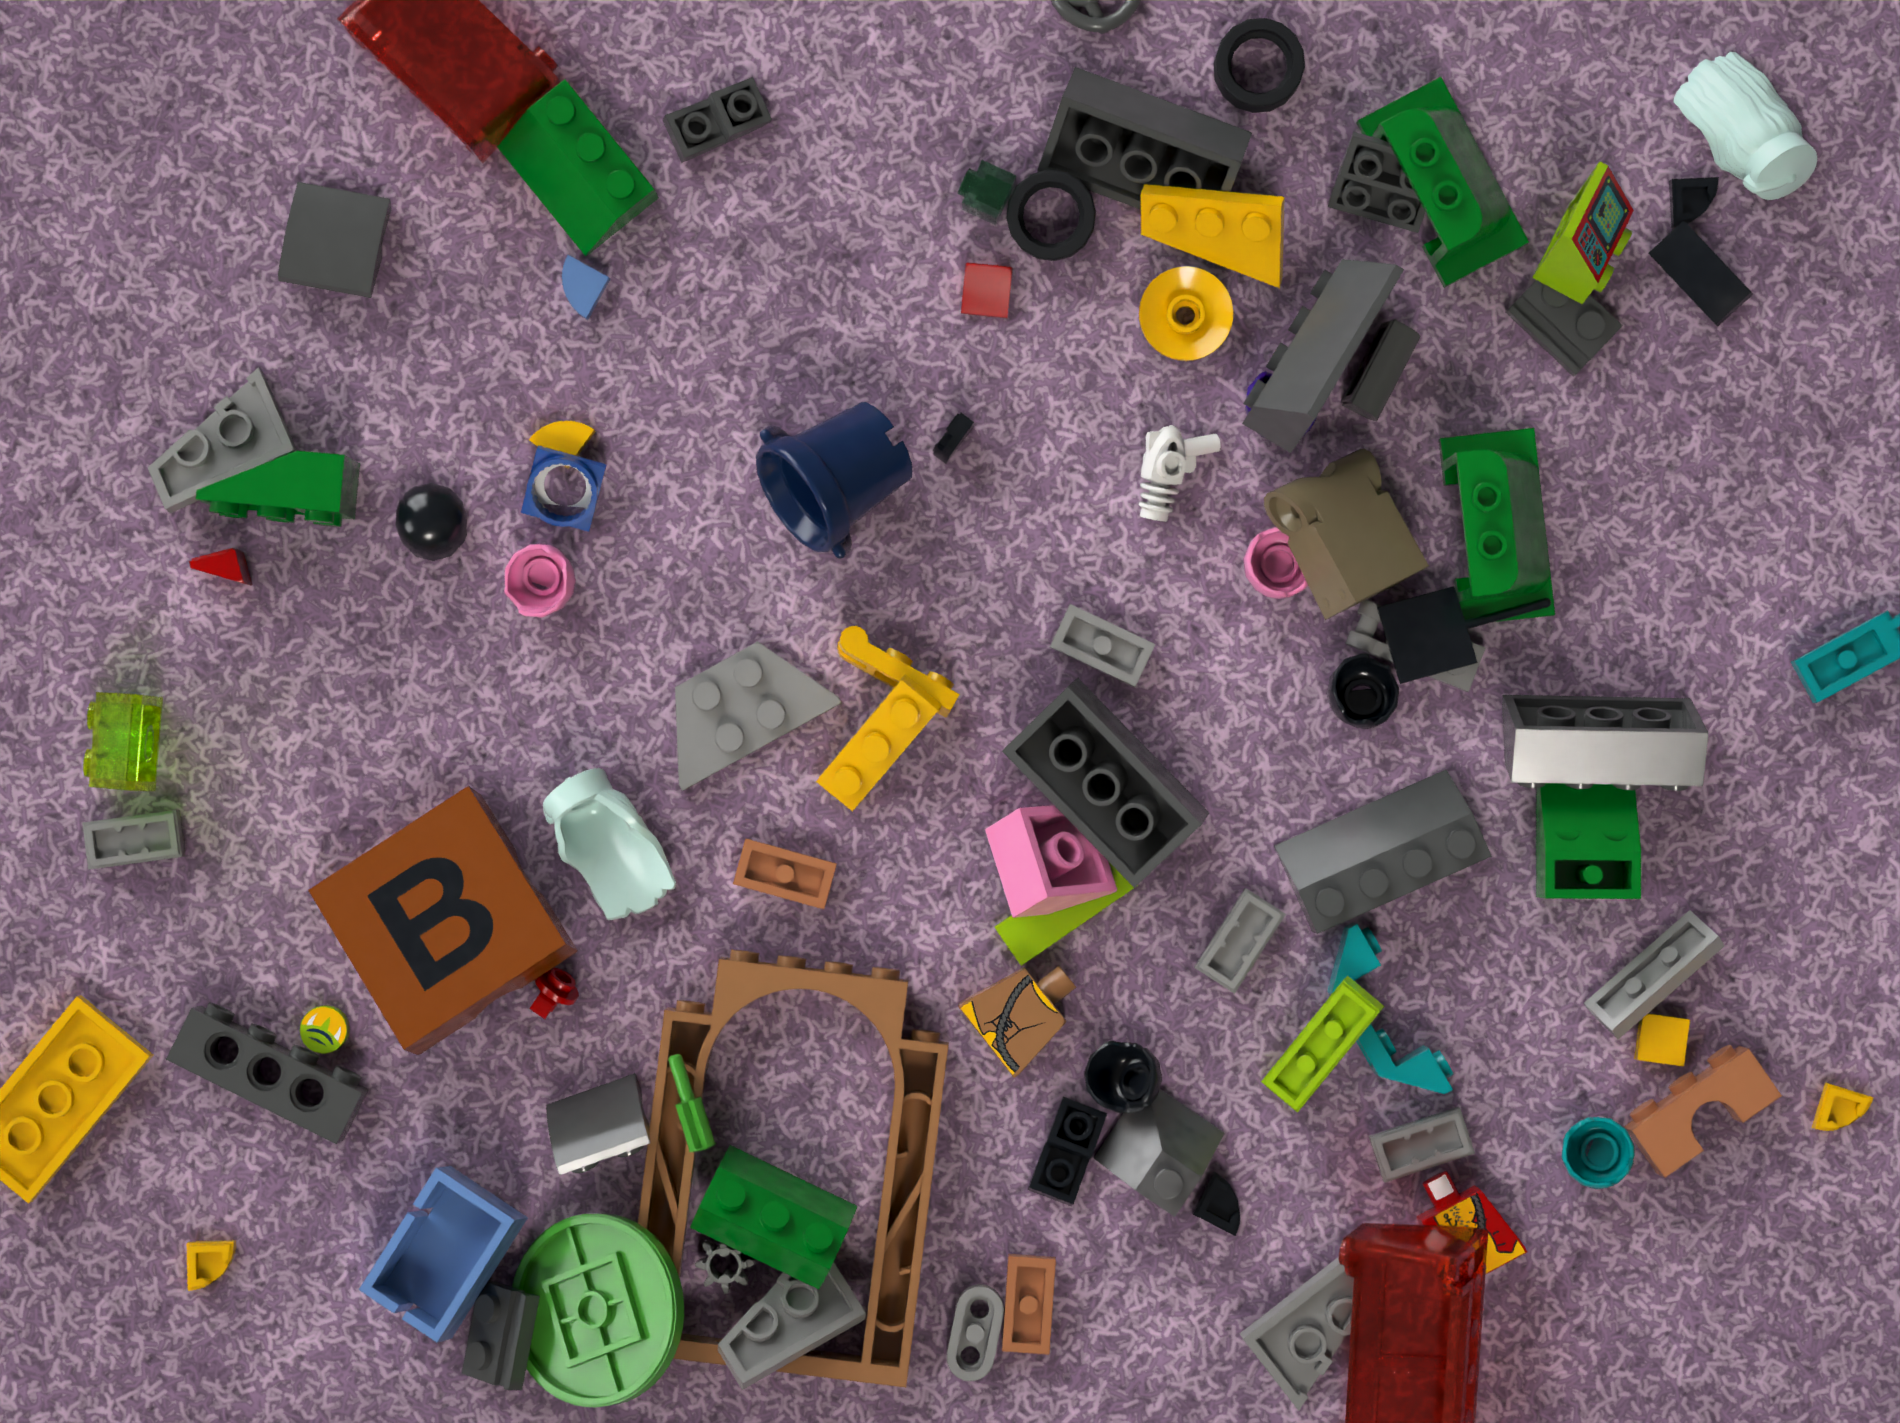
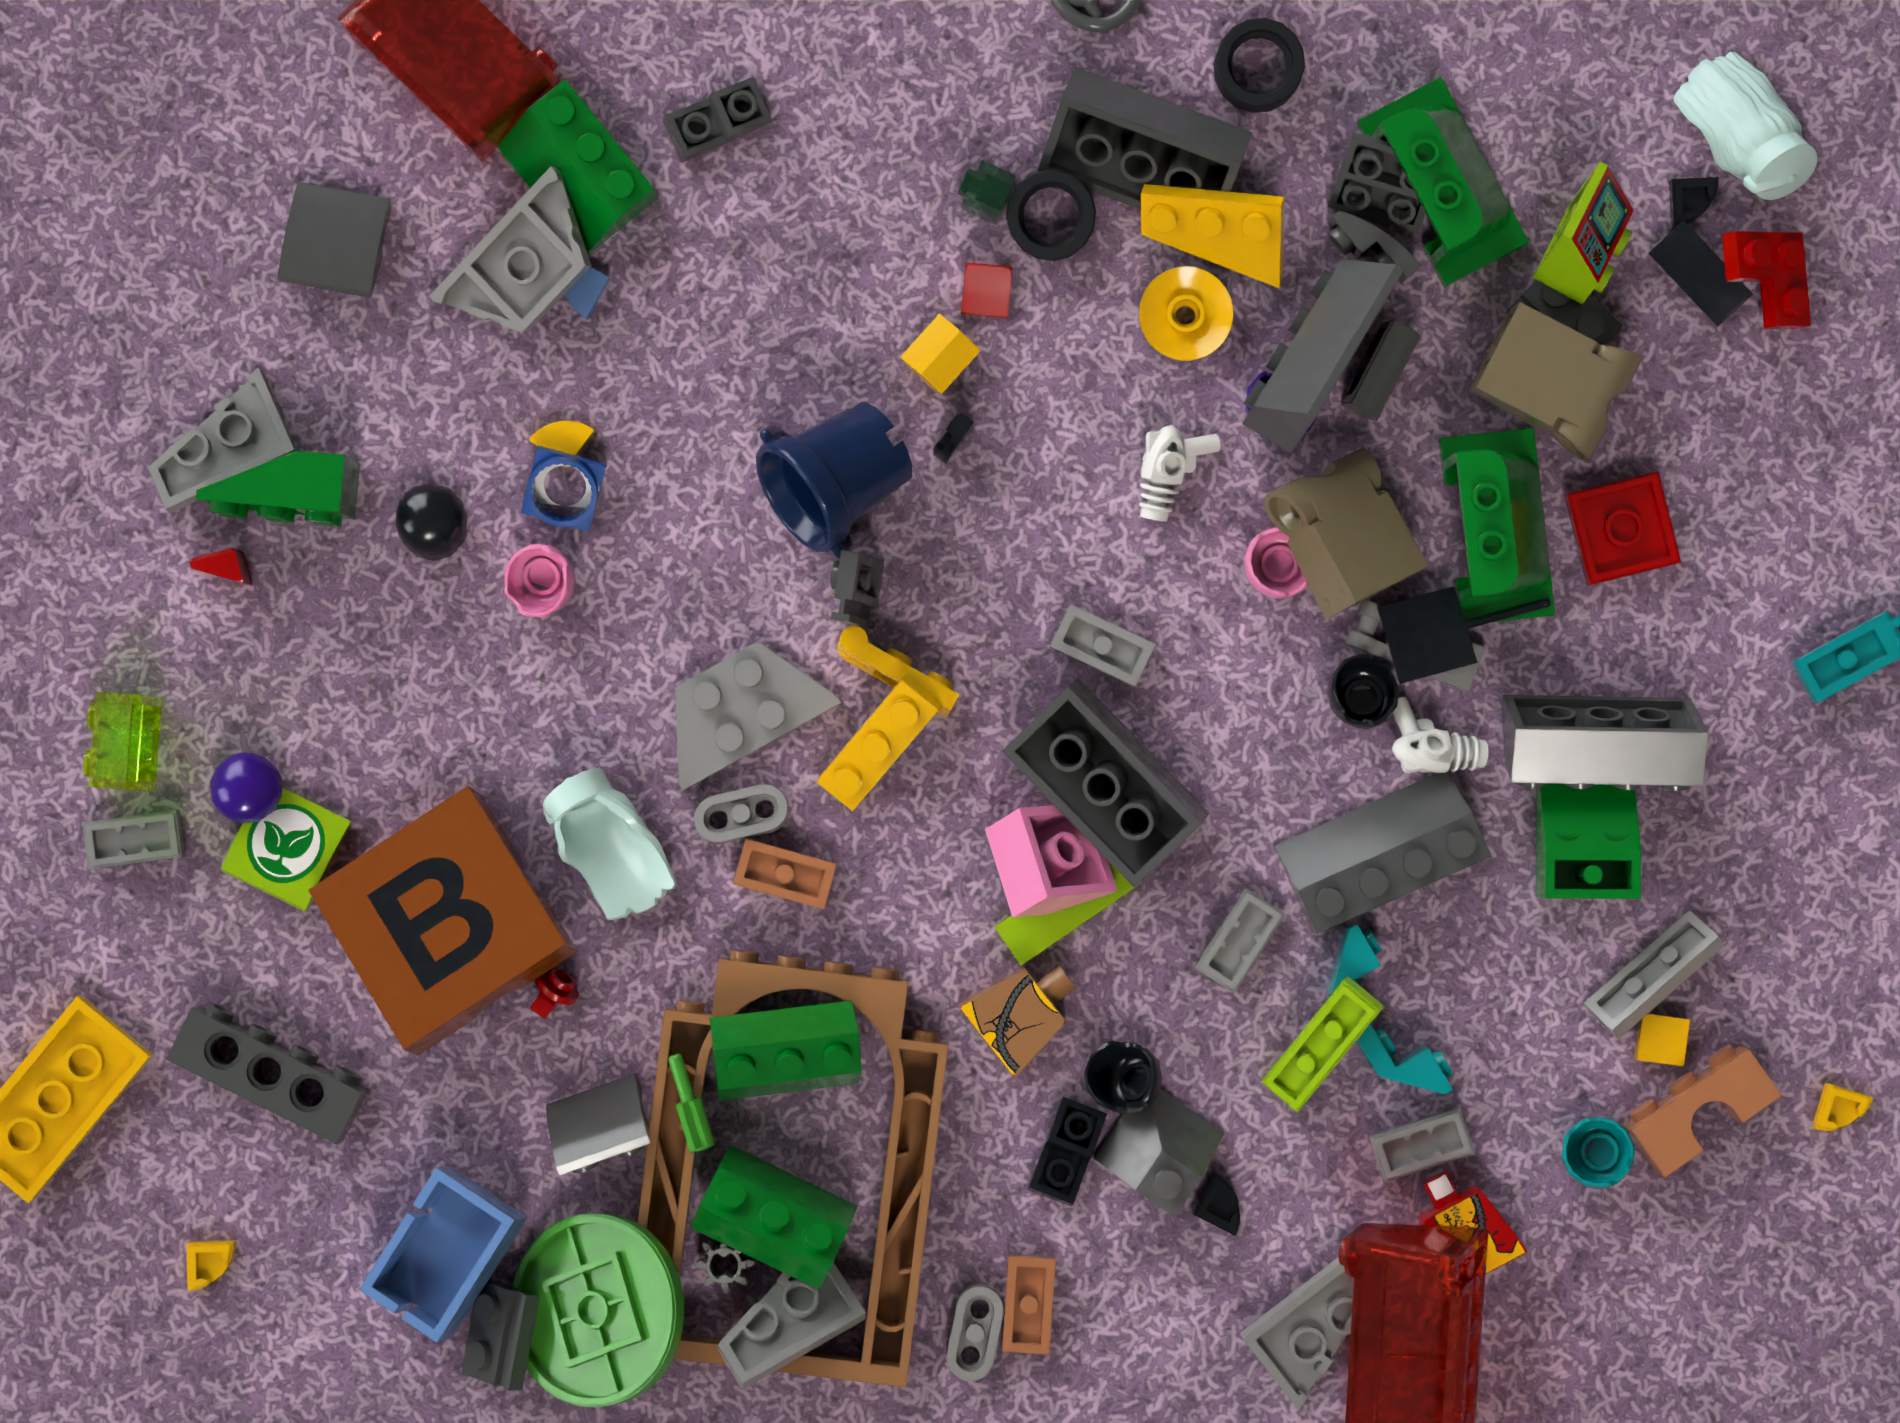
(246, 788): none -> dark purple hair
(287, 849): none -> slope
(324, 1029): tile -> none
(522, 261): none -> light grey wing
(742, 814): none -> light grey plate
(785, 1050): none -> green slope
(857, 586): none -> dark grey plate
(940, 354): none -> yellow piece
(1359, 236): none -> dark grey slope
(1433, 749): none -> white piece
(1554, 378): none -> dark tan piece
(1622, 528): none -> red plate
(1779, 266): none -> red plate

